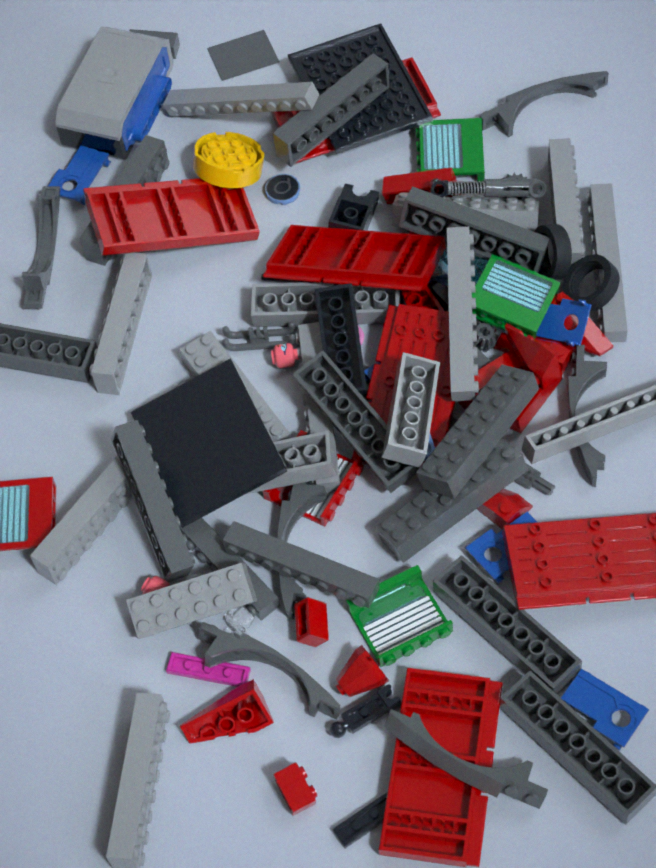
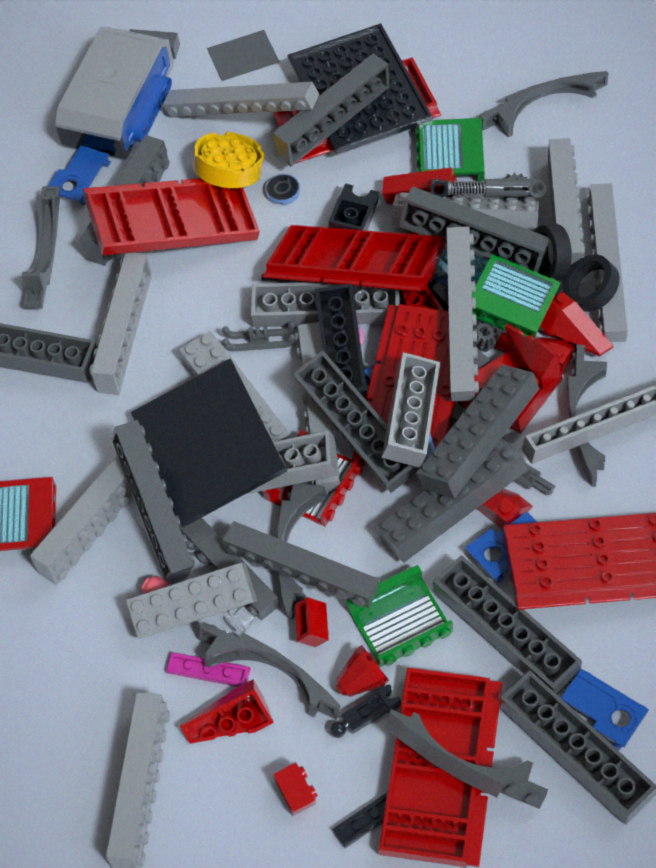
(284, 355): coral head -> none
(553, 322): blue piece -> none

